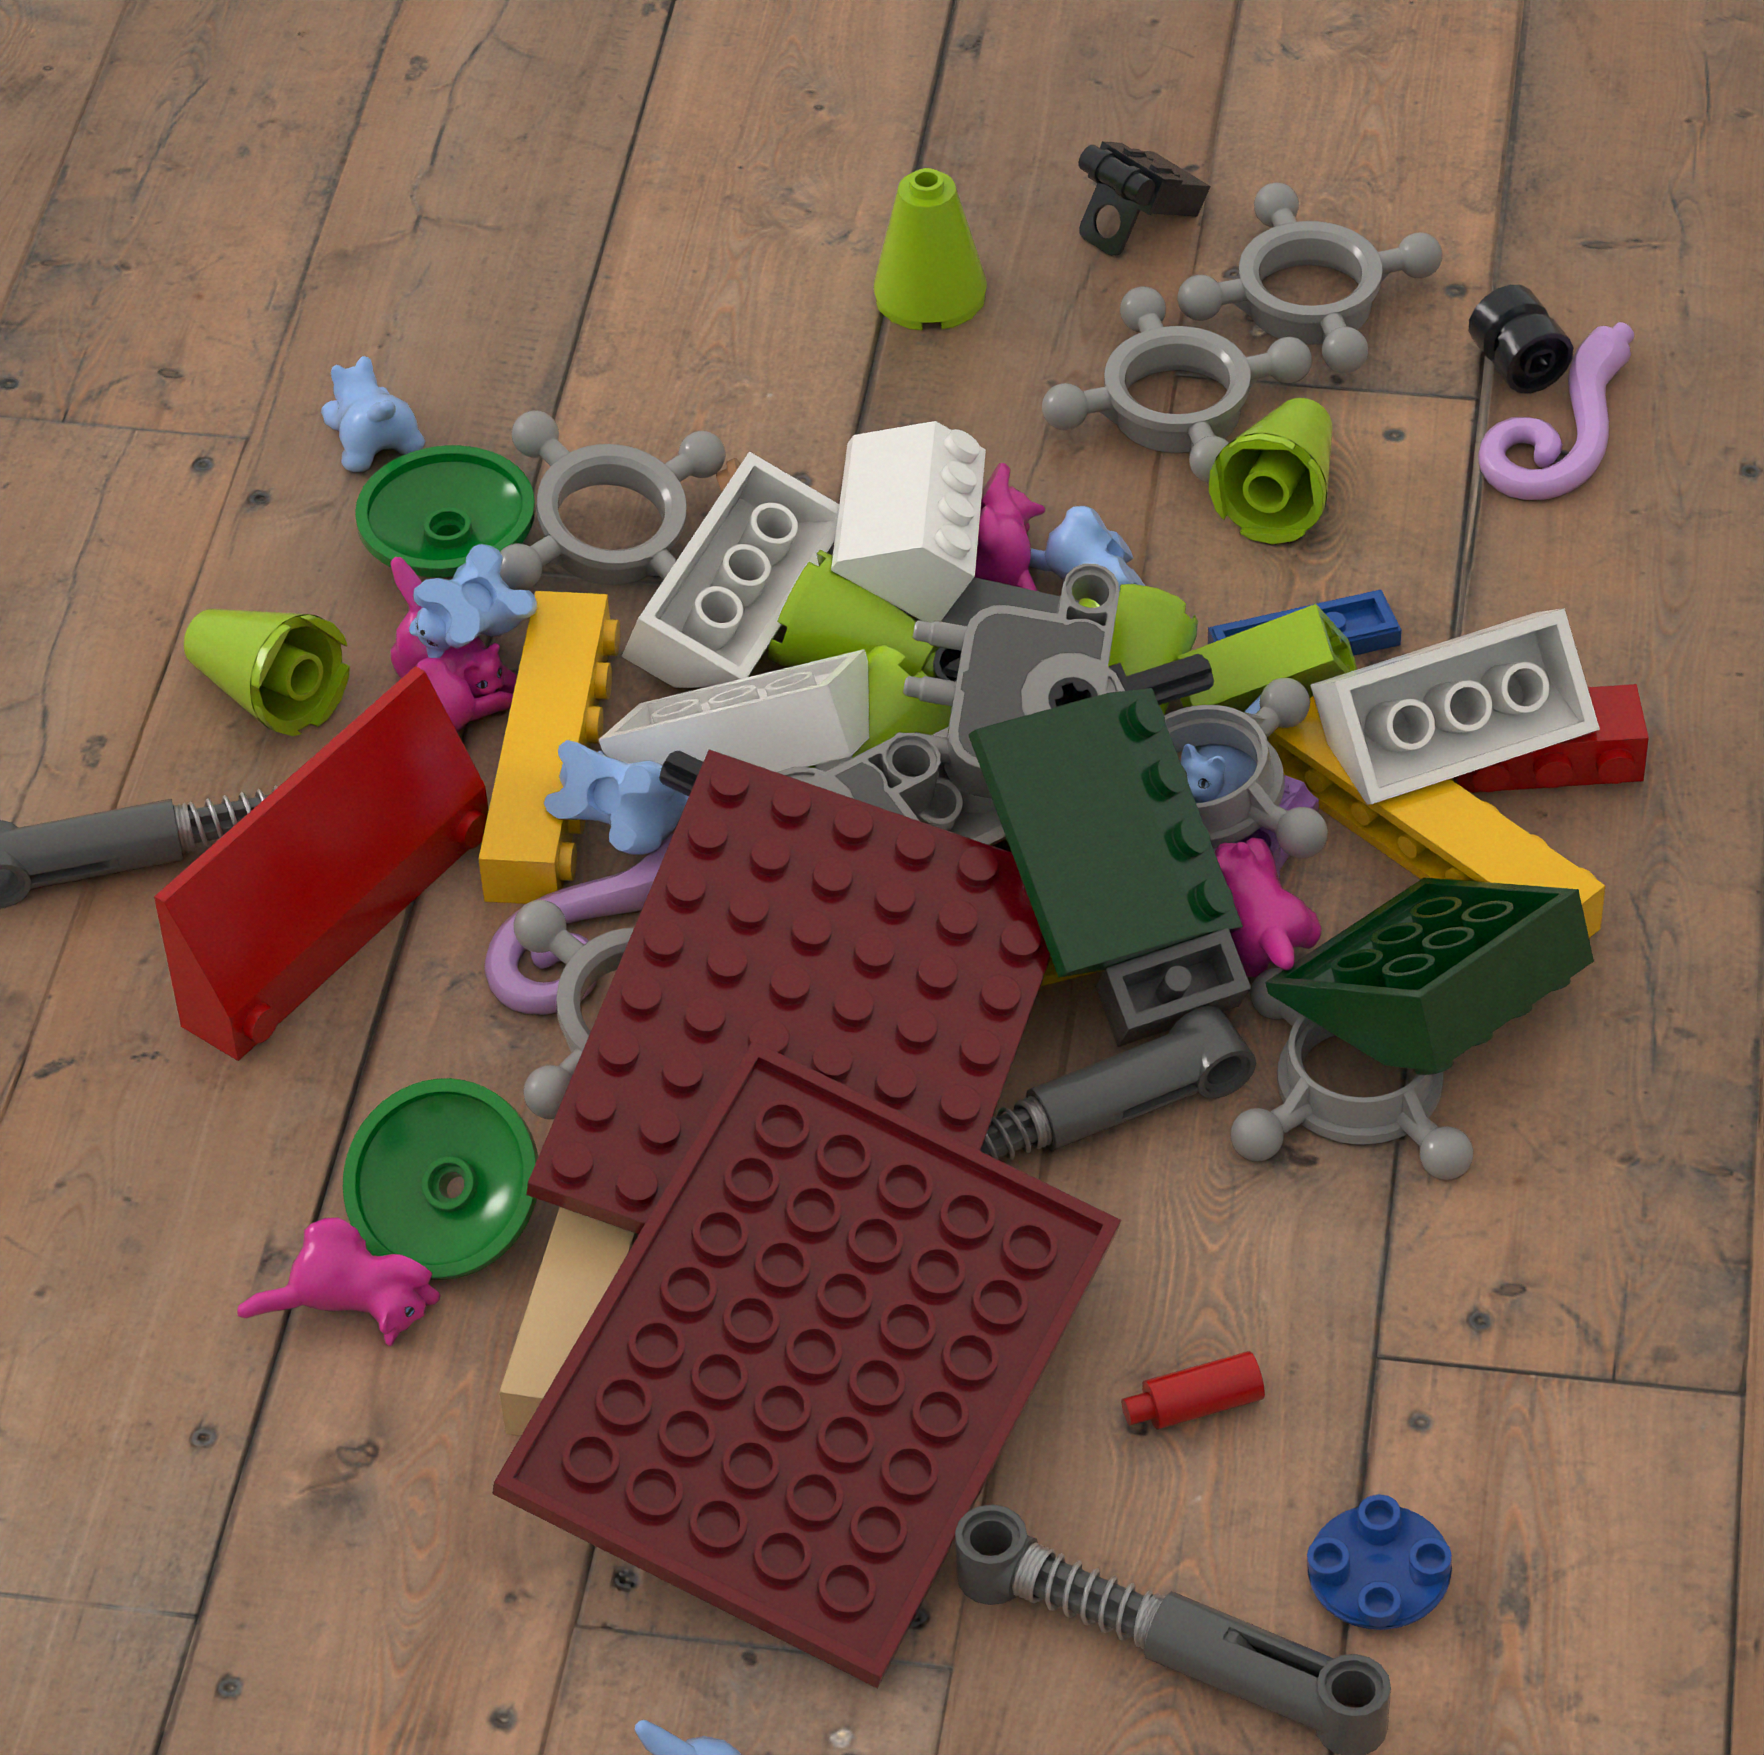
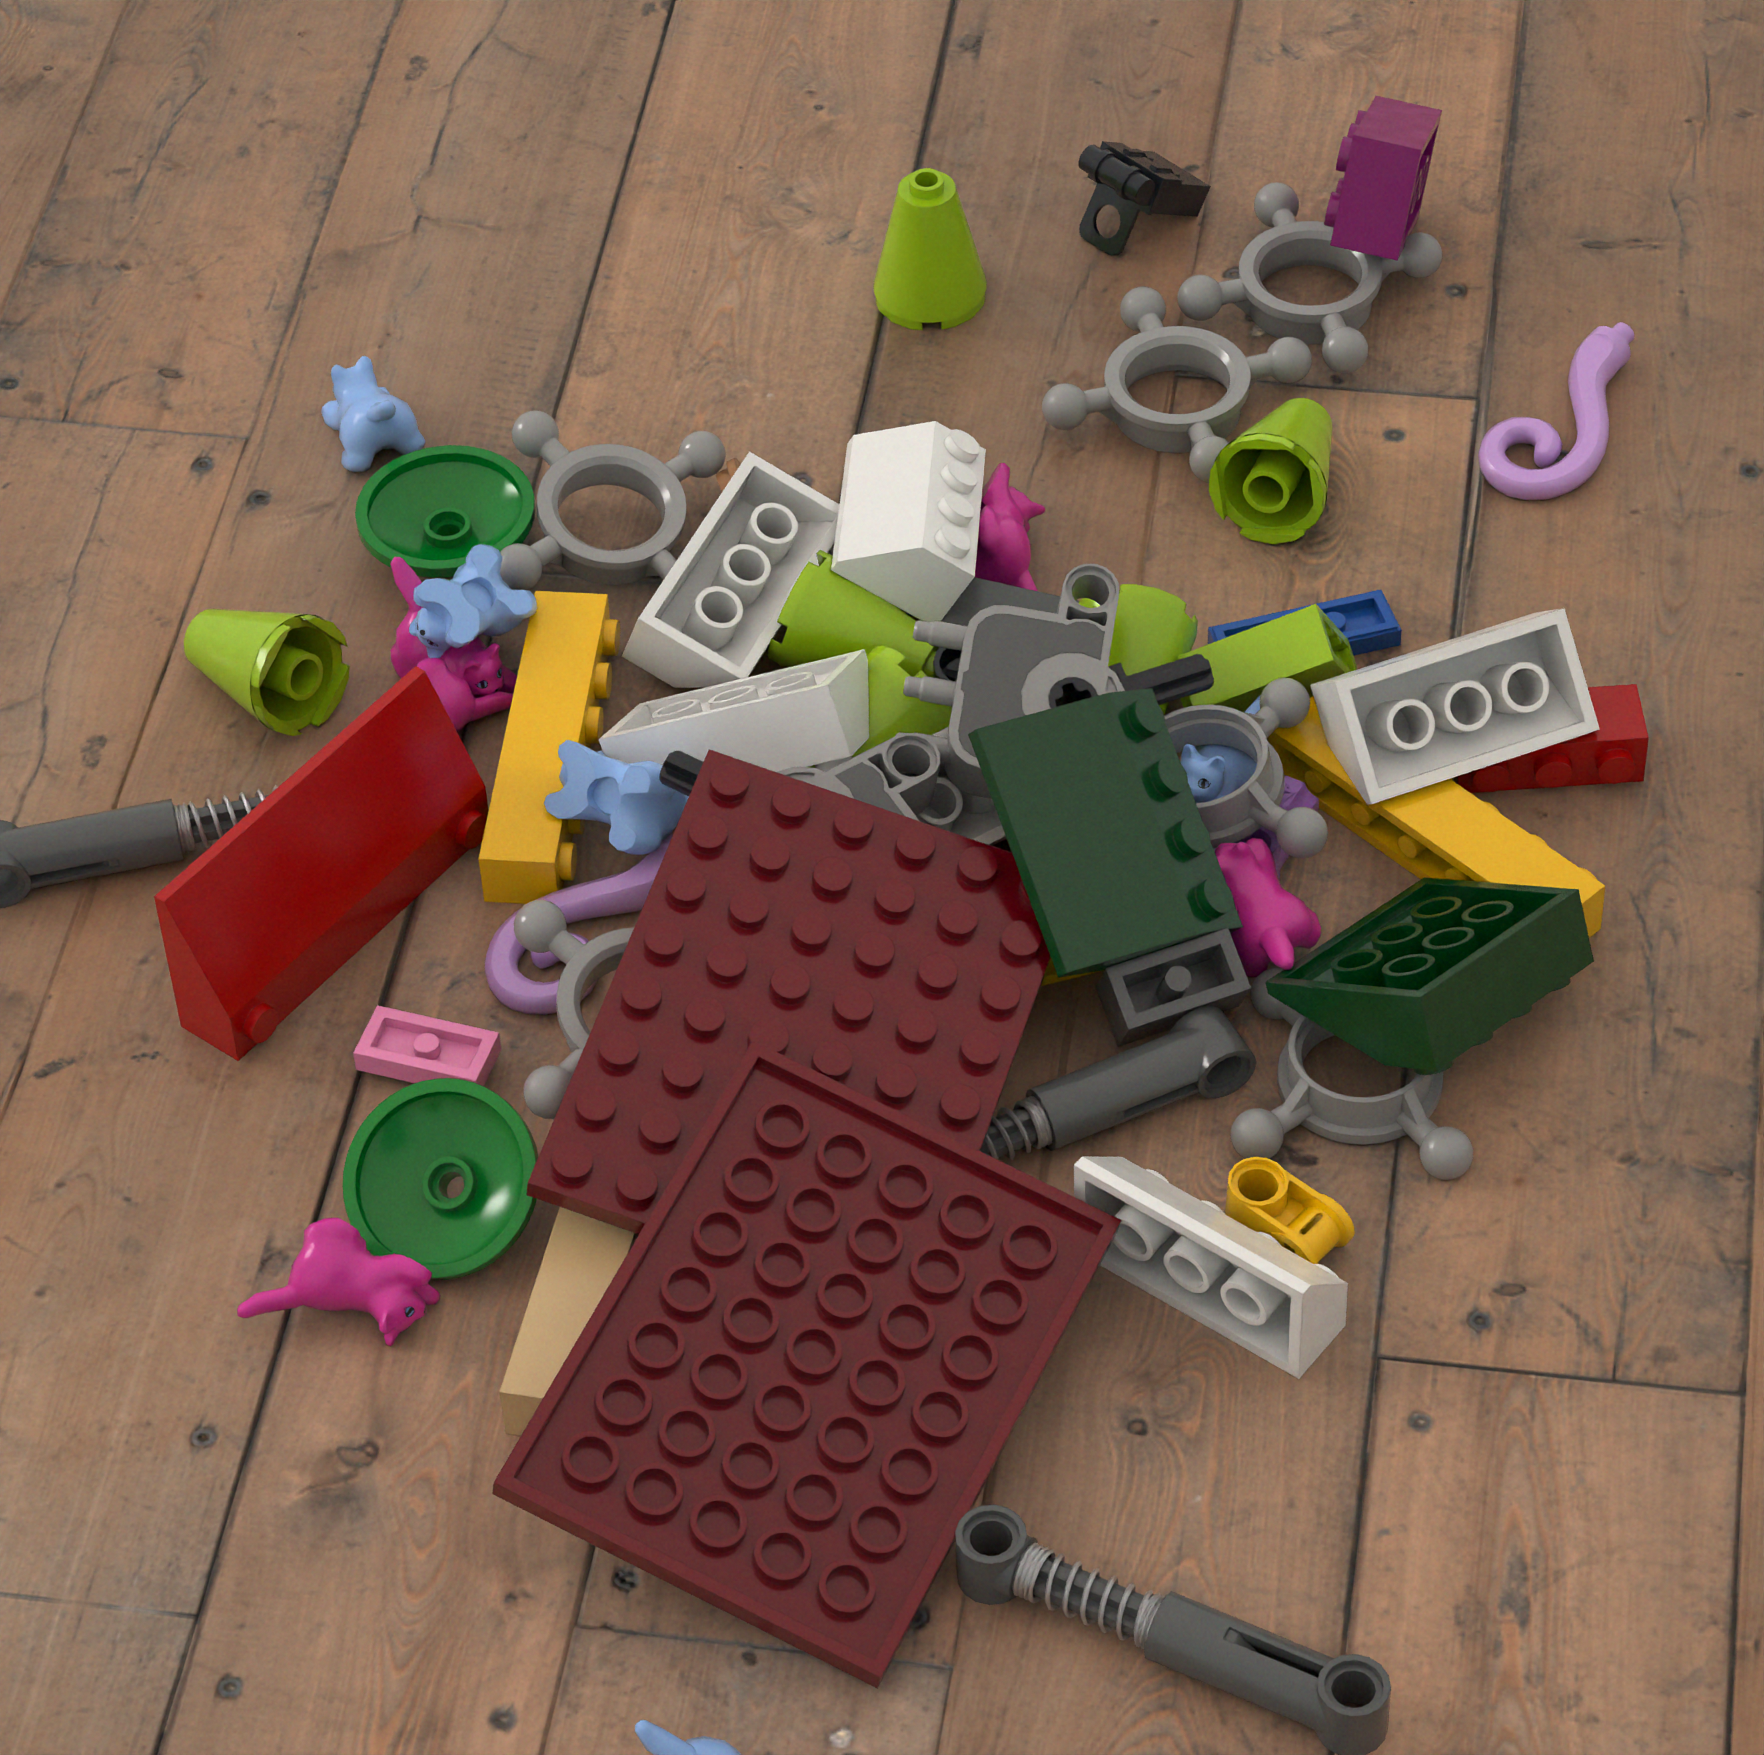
(425, 1048): none -> bright pink plate
(1085, 540): light blue animal -> none
(1196, 1392): red cylinder -> none
(1214, 1265): none -> white slope
(1286, 1208): none -> yellow piece
(1379, 1565): blue dish -> none
(1384, 177): none -> magenta brick
(1520, 339): black wheel -> none

